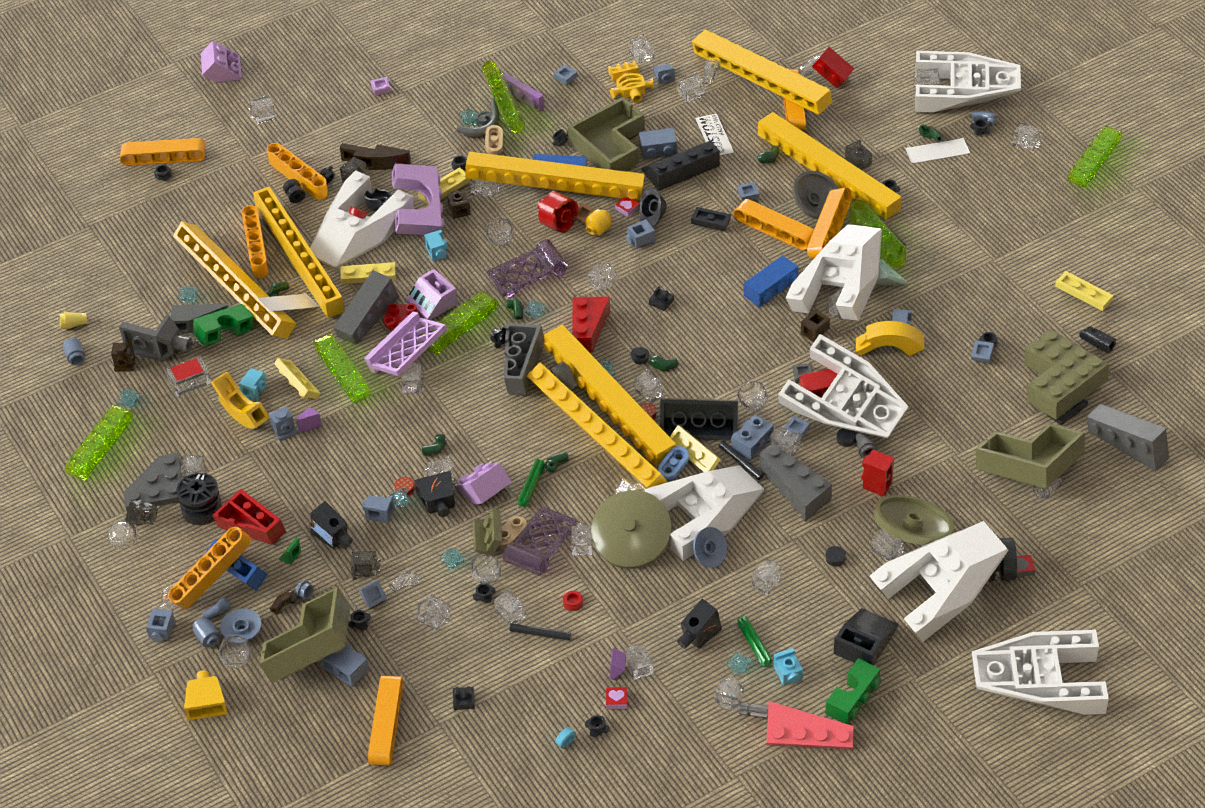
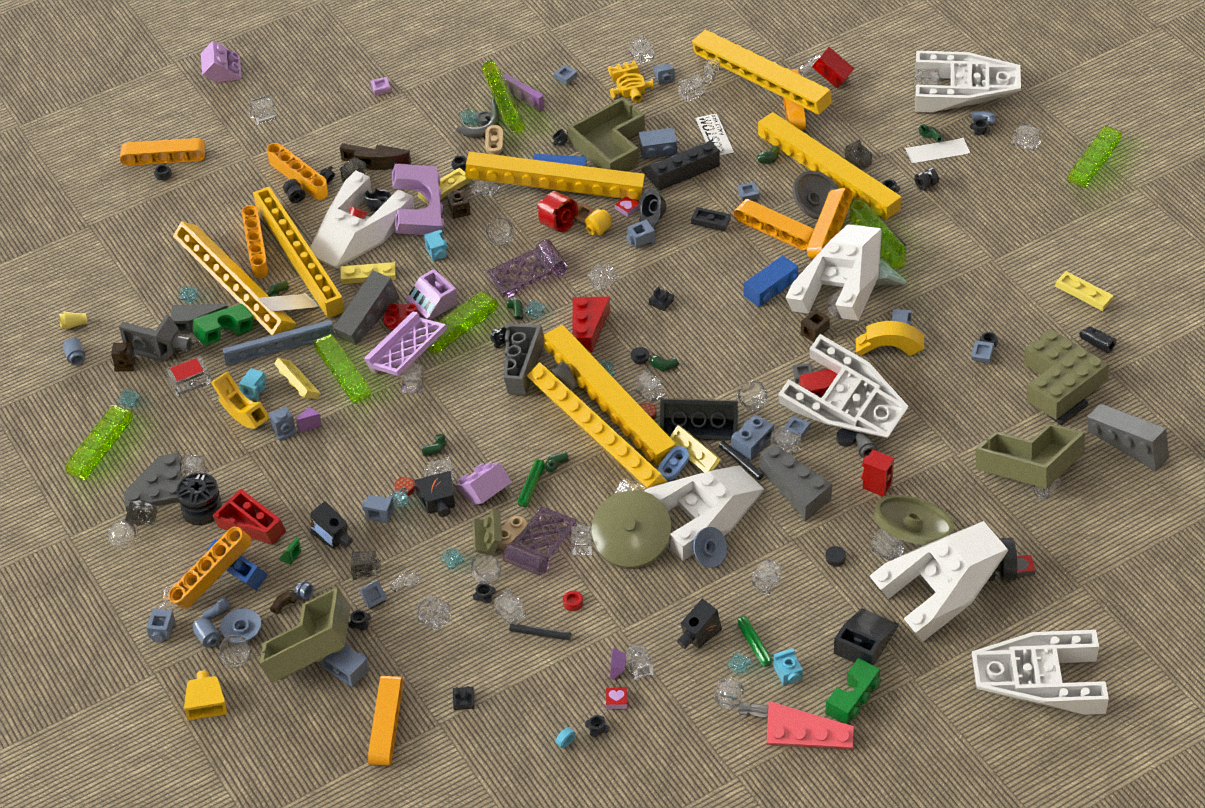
(276, 342): none -> sand blue tile
(927, 178): none -> black wheel

